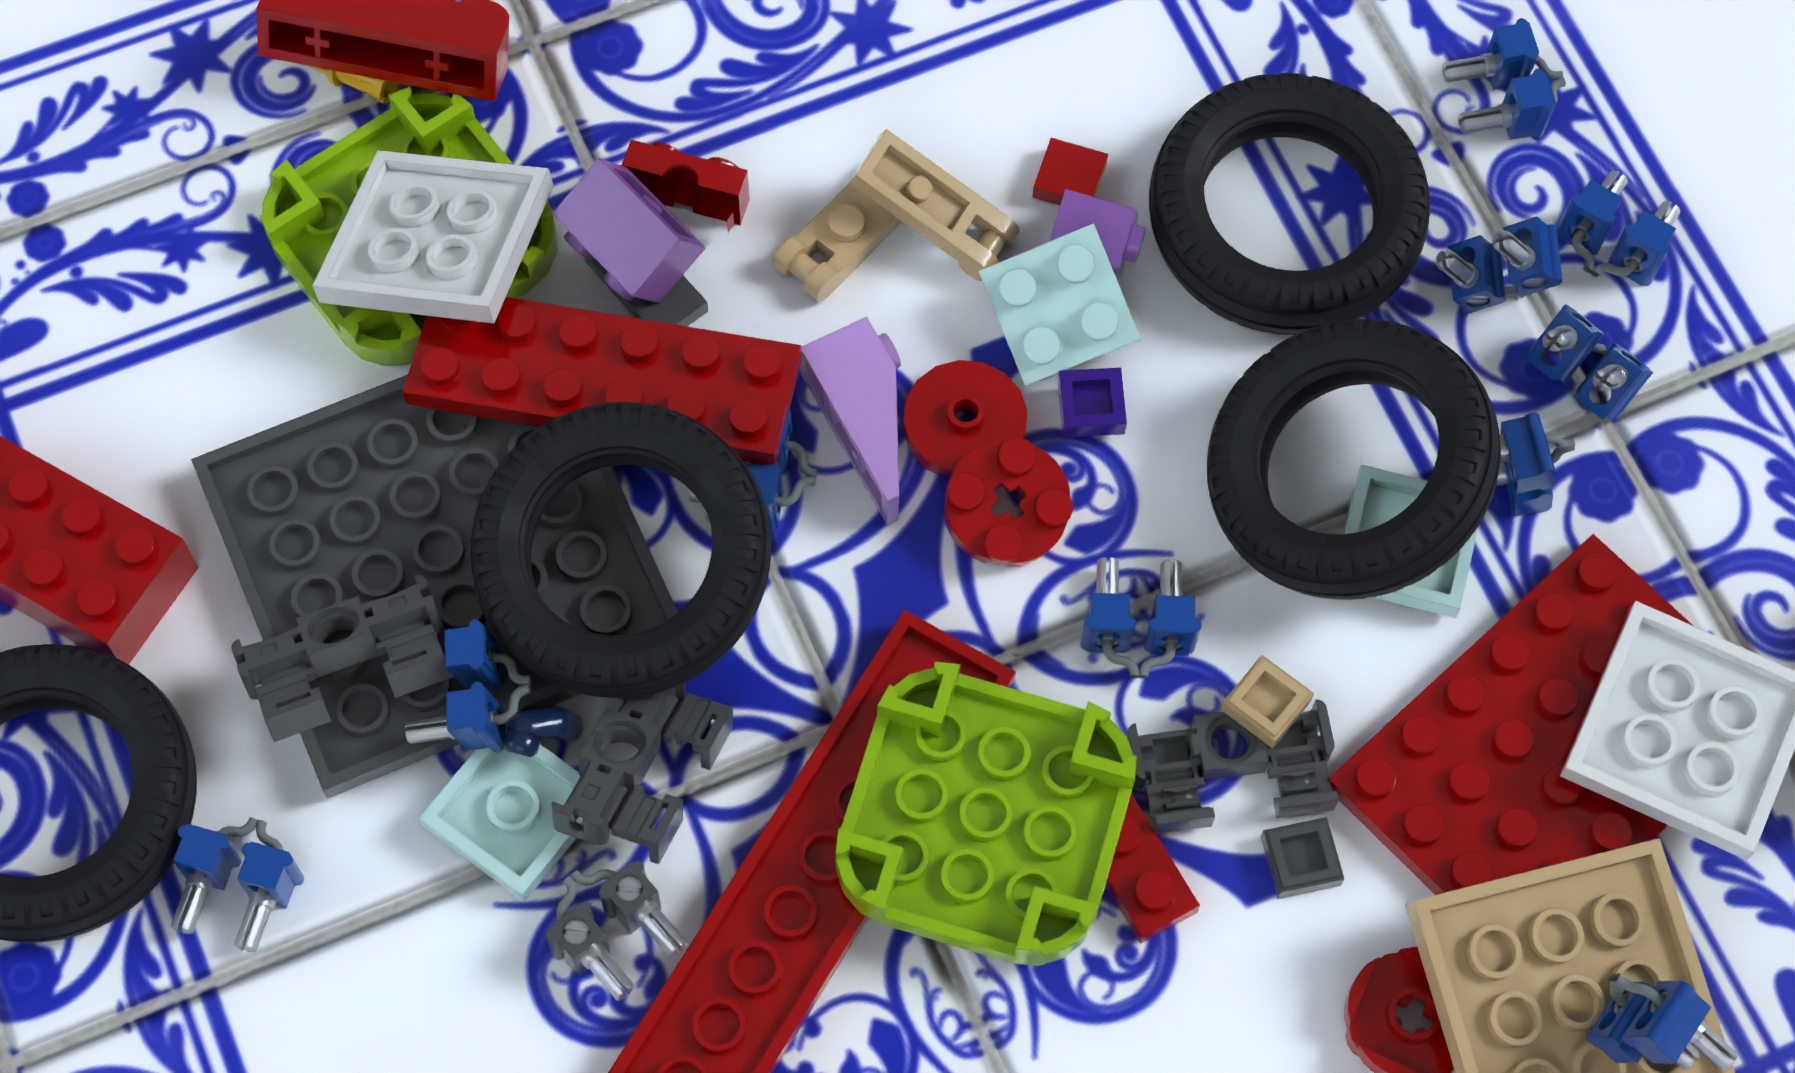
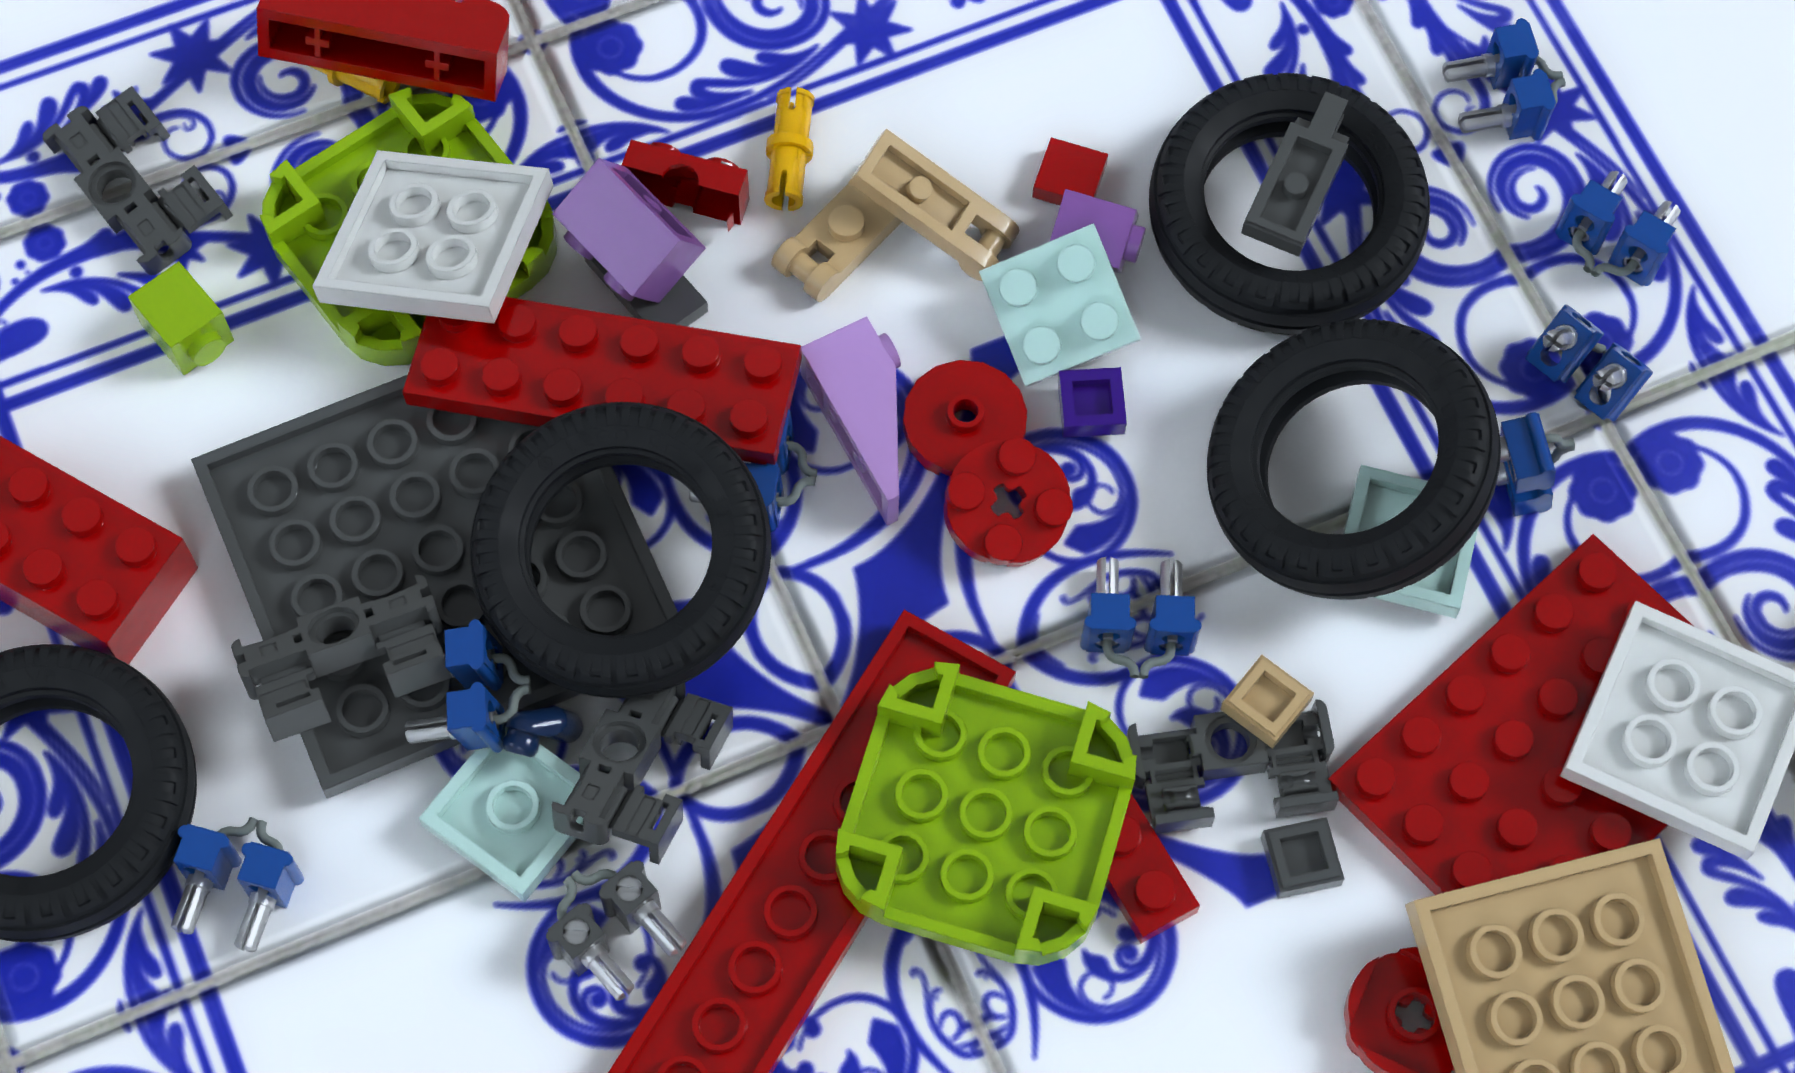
(141, 214): none -> dark grey piece
(181, 319): none -> lime brick
(789, 149): none -> yellow pin
(1299, 179): none -> dark grey hinge
(1478, 270): blue piece -> none
(1658, 1025): blue piece -> none

